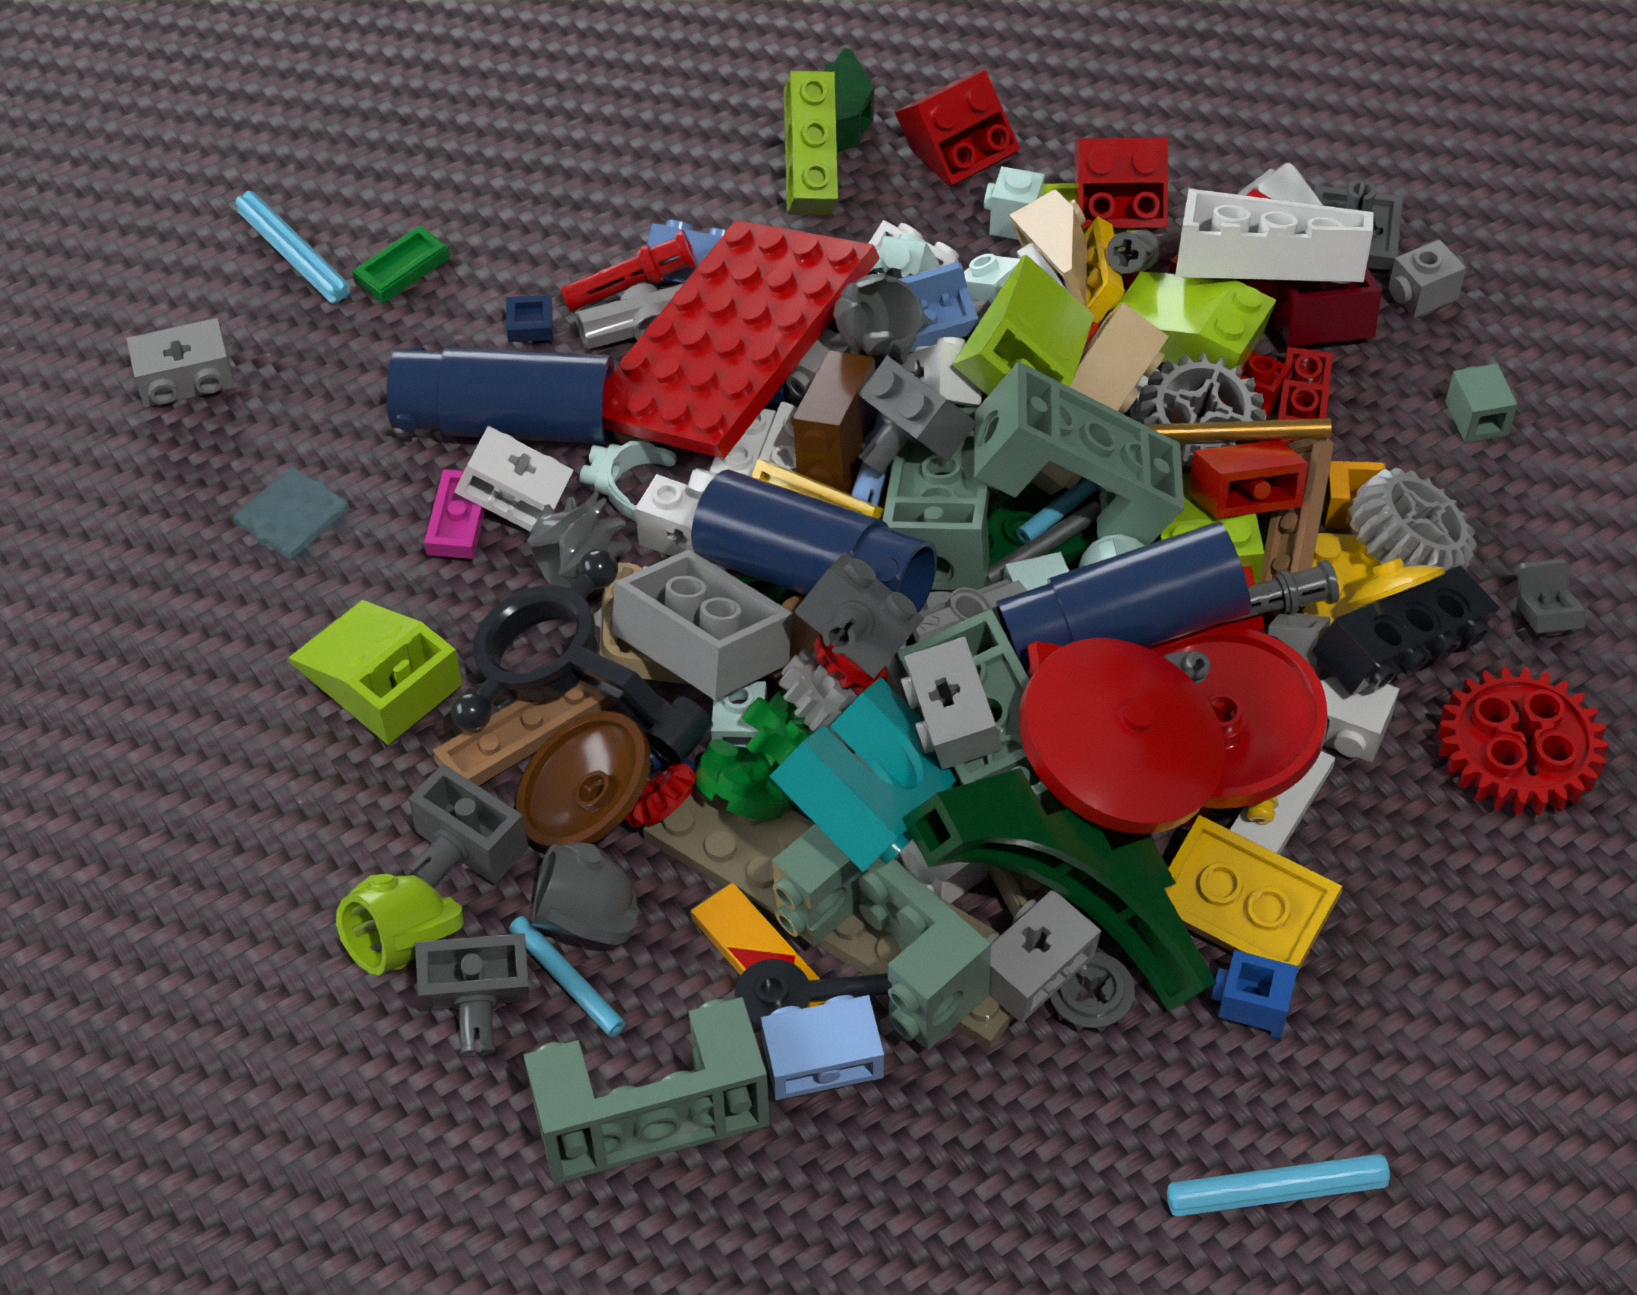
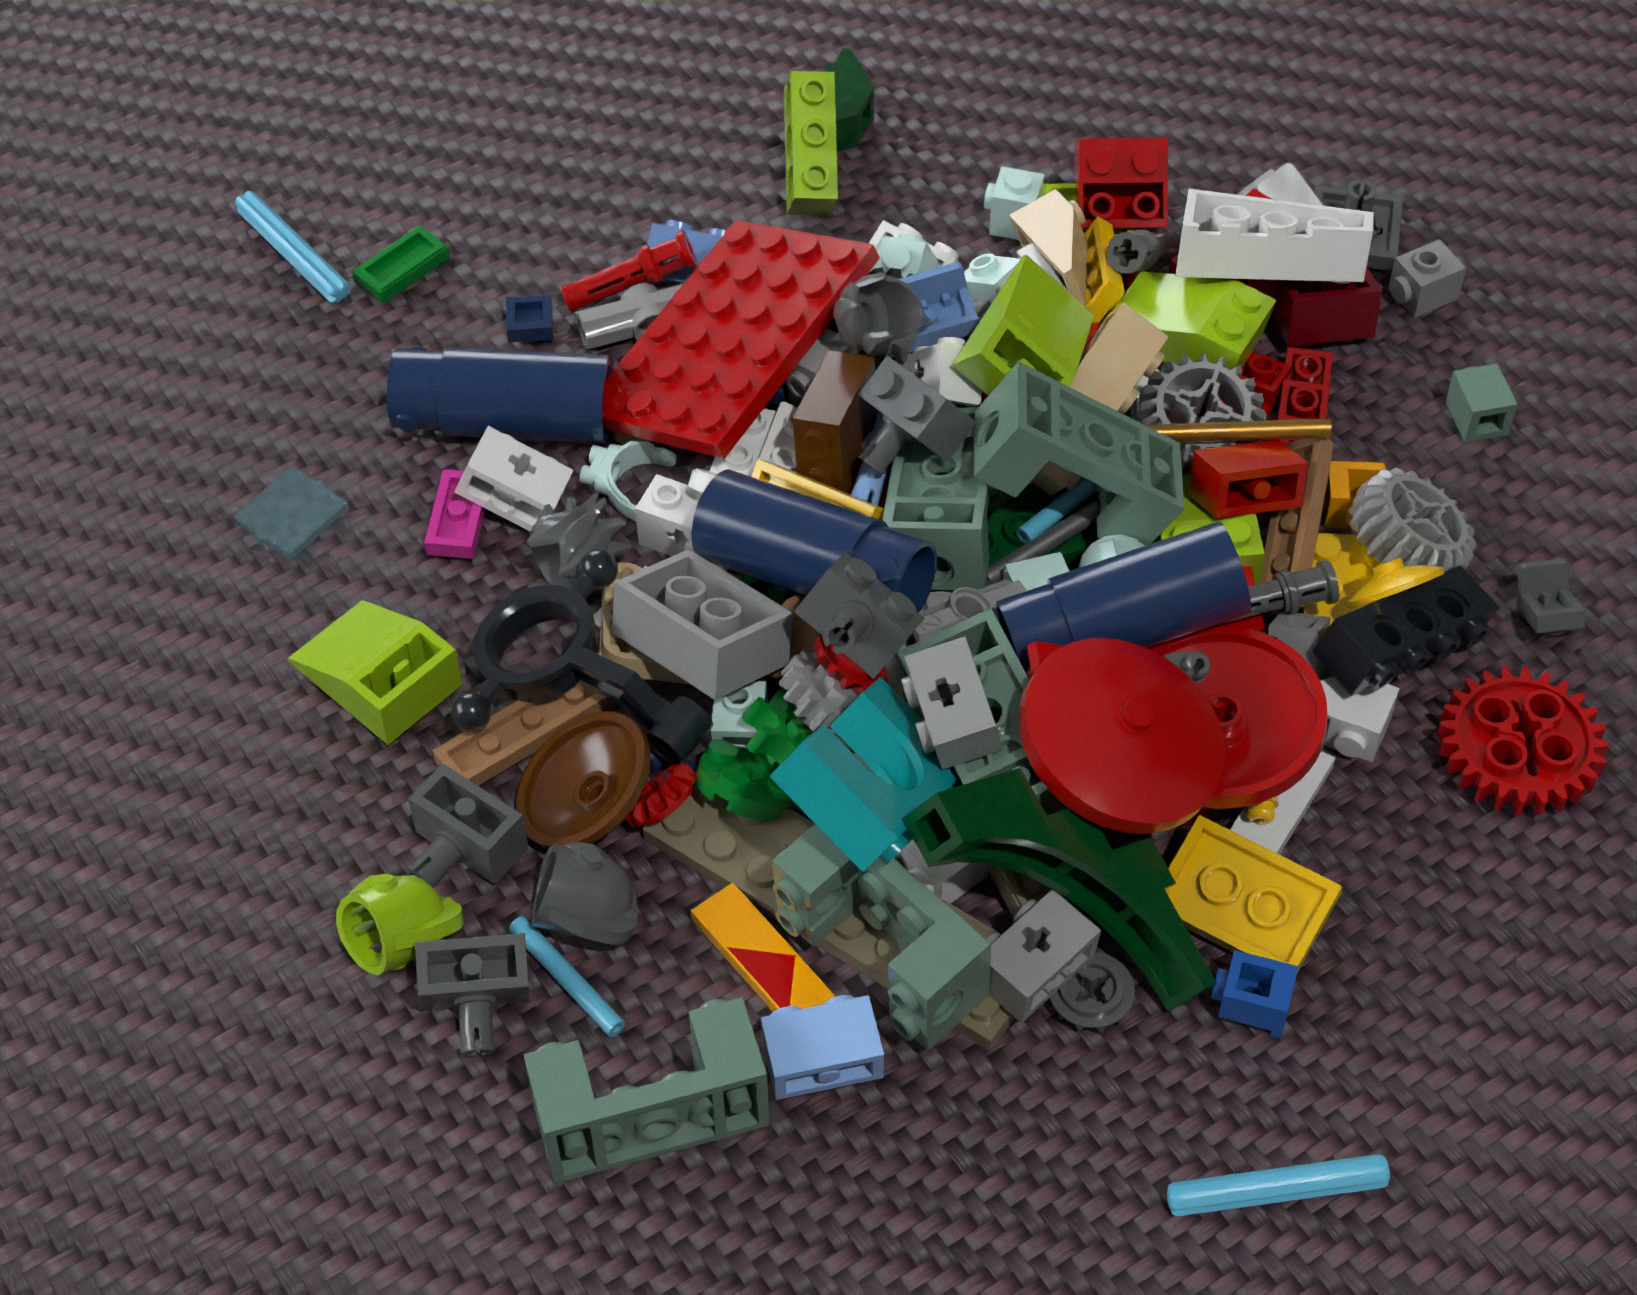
(180, 362): light grey brick -> none
(781, 984): black piece -> none
(959, 128): red slope -> none

